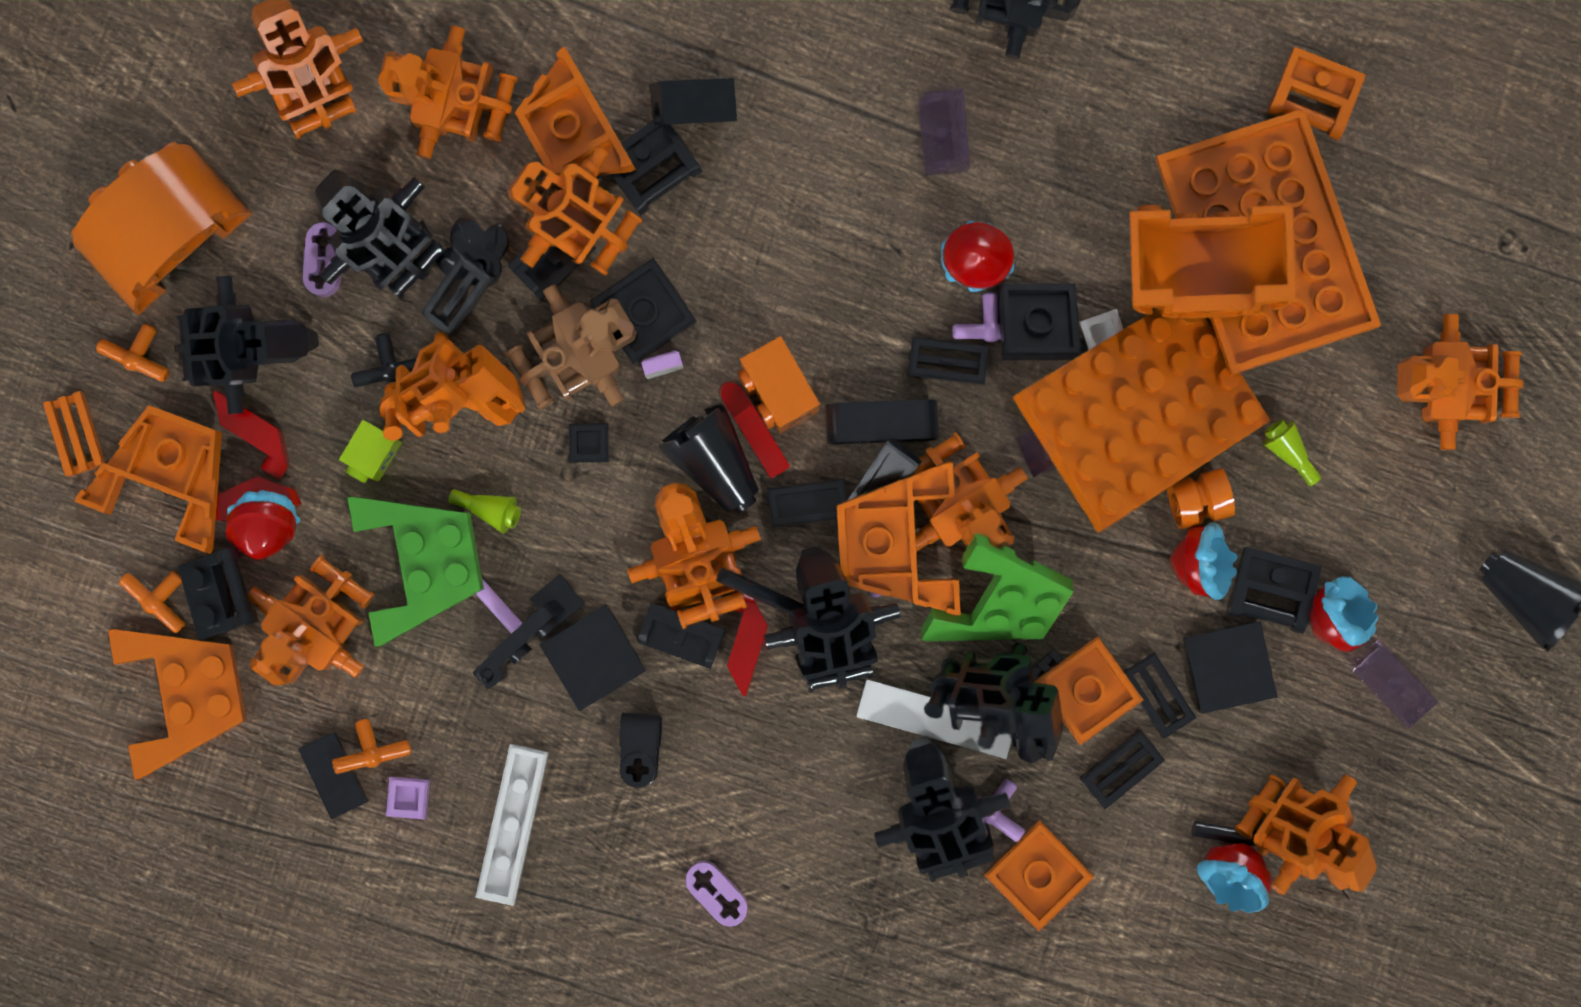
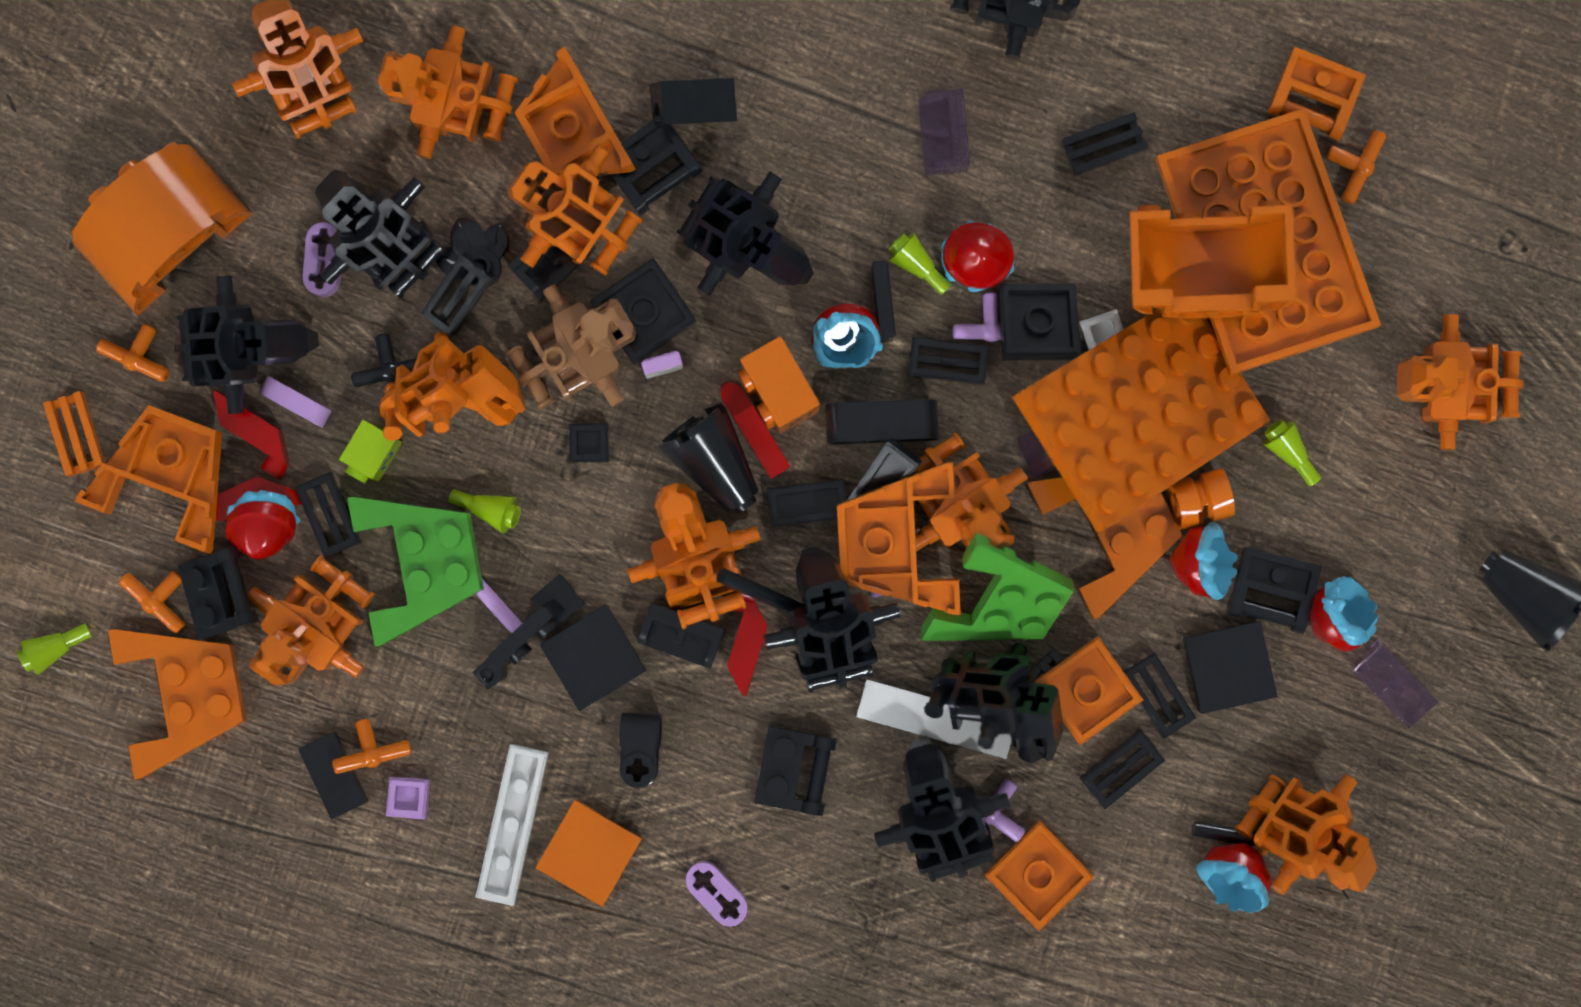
(43, 651): none -> lime cone
(295, 401): none -> lavender beam
(341, 543): none -> black tile
(588, 852): none -> orange tile
(739, 232): none -> black piece
(782, 767): none -> black plate
(845, 337): none -> medium azure hair
(883, 300): none -> black tile
(912, 257): none -> lime cone
(1129, 543): none -> orange wing
(1135, 132): none -> black tile
(1361, 166): none -> orange piece

